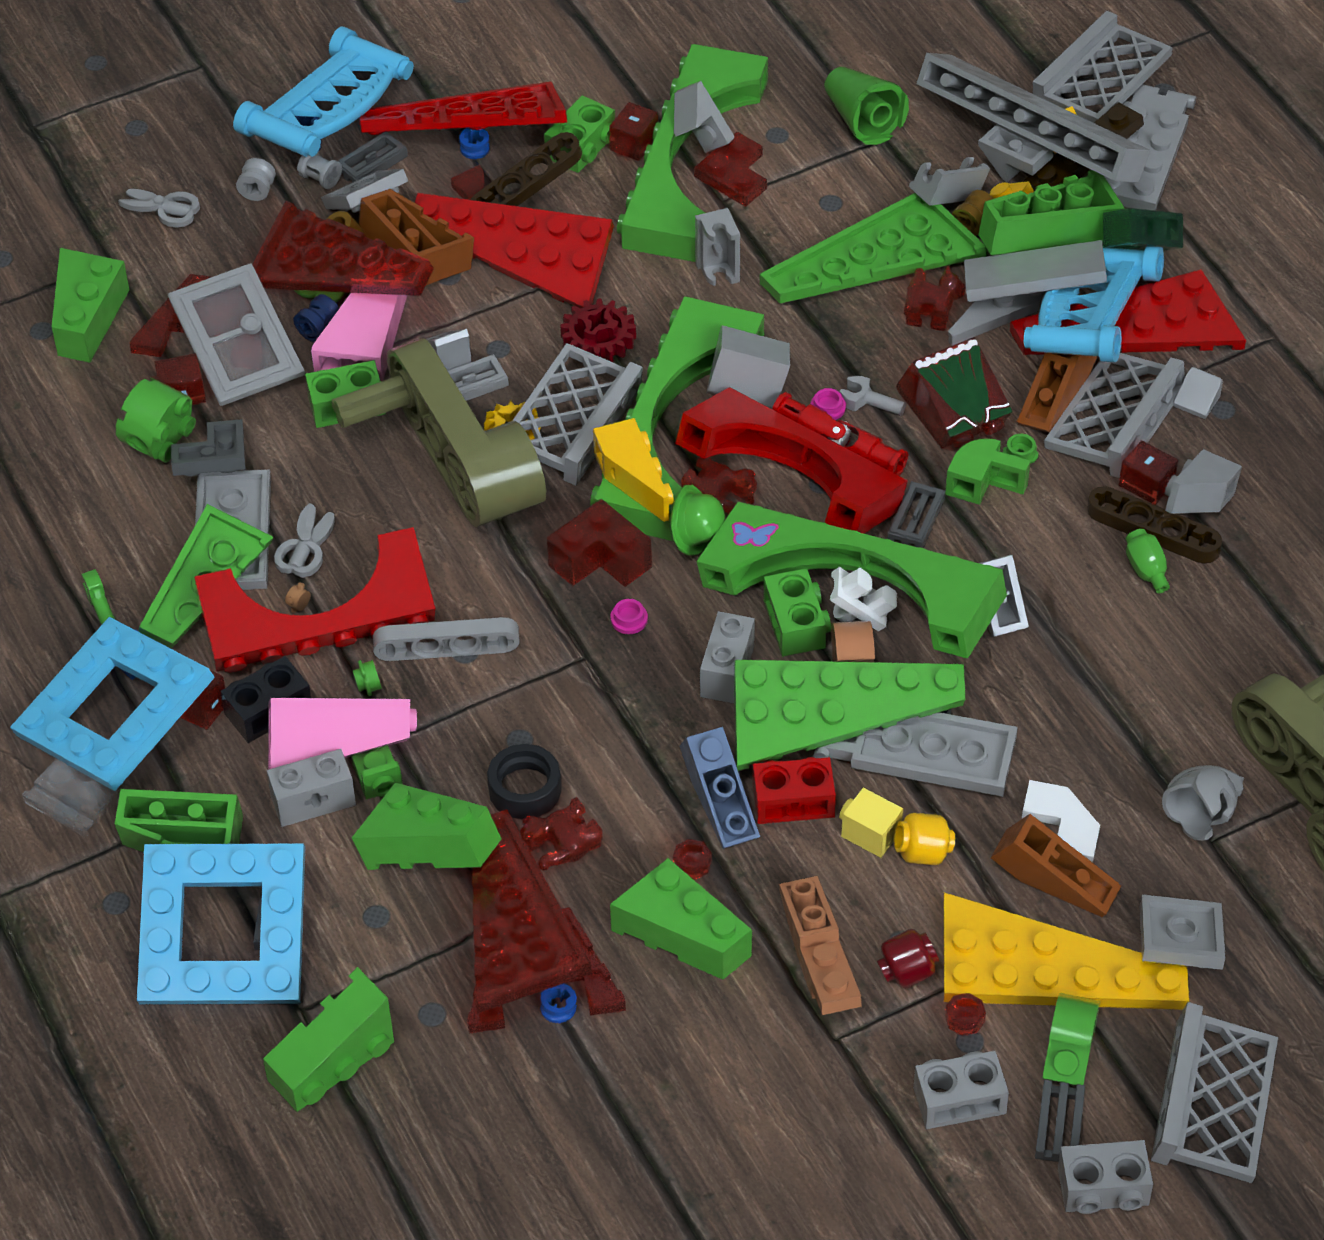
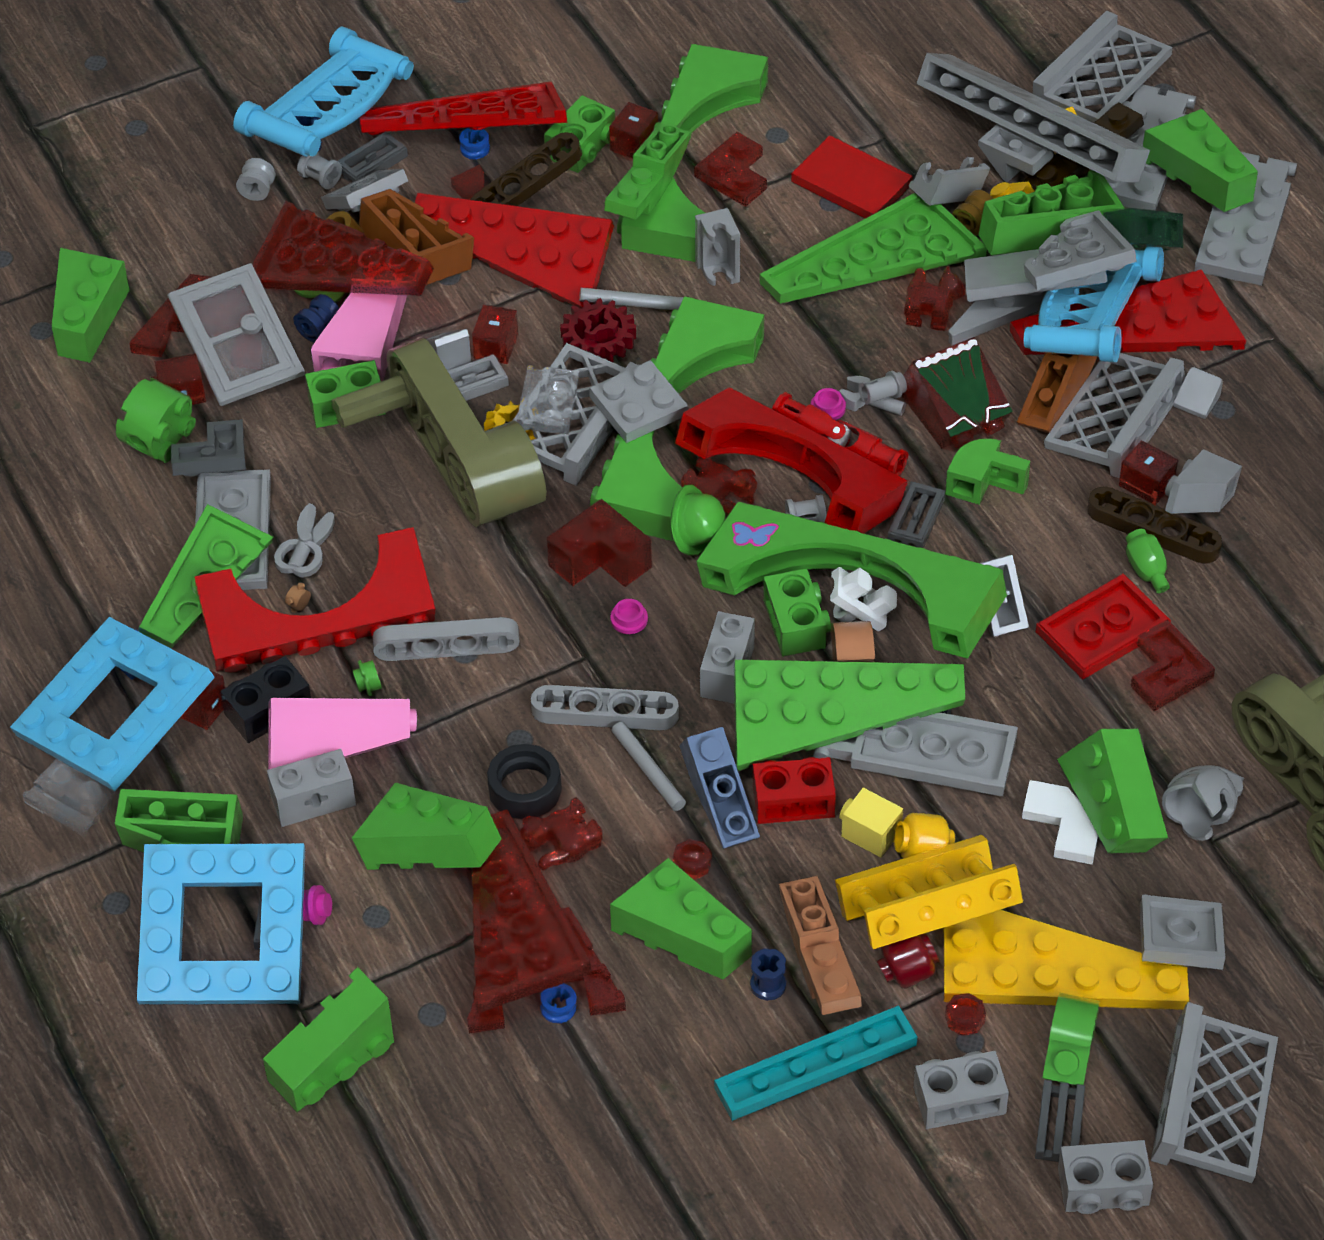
(96, 595): bright green bar -> none
(147, 202): light grey piece -> none
(317, 905): none -> dark pink plate
(376, 771): bright green bracket -> none
(495, 333): none -> clear red brick
(548, 399): none -> clear plate
(605, 701): none -> light grey beam
(628, 465): yellow slope -> none
(631, 298): none -> light grey bar
(638, 401): none -> light grey plate
(648, 766): none -> light grey bar
(650, 174): none -> bright green slope
(698, 112): light grey slope -> none
(749, 365): light grey slope -> none
(768, 974): none -> dark blue bush
(808, 509): none -> light grey bush
(815, 1062): none -> teal plate
(851, 178): none -> red tile
(867, 104): bright green cone -> none
(890, 385): none -> light grey pin
(928, 891): none -> yellow fence
(1022, 446): bright green plate -> none
(1053, 866): dark orange slope -> none
(1081, 249): none -> light grey plate
(1100, 626): none -> red tile
(1116, 790): none -> bright green wedge
(1176, 666): none -> clear red plate
(1203, 158): none -> bright green wedge
(1242, 239): none -> light grey hinge

